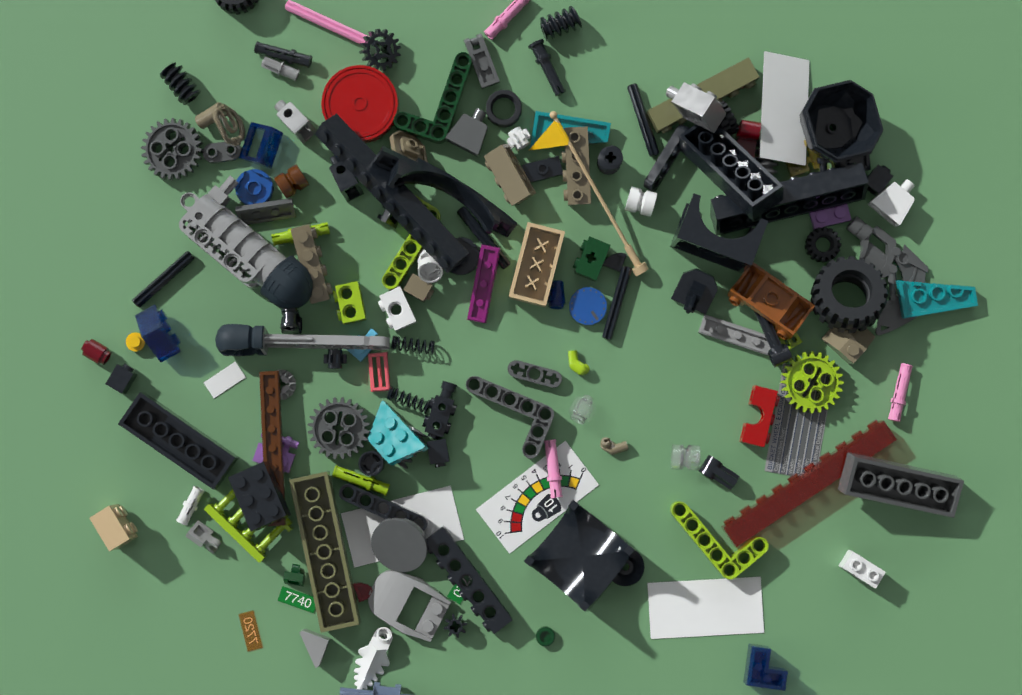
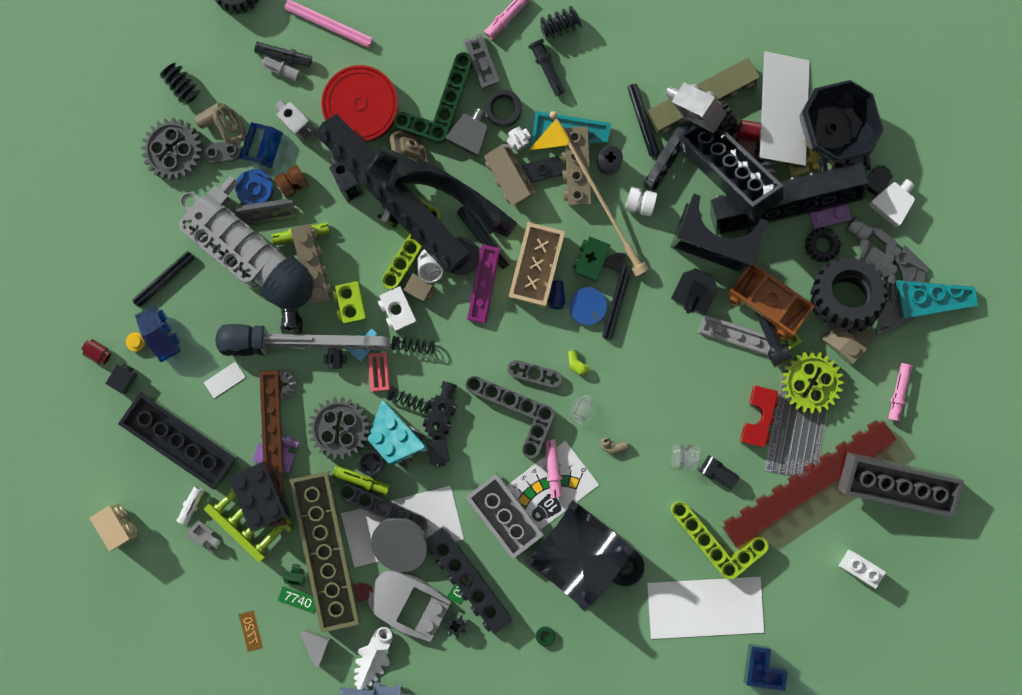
(372, 50): black gear -> none
(504, 516): none -> light grey brick

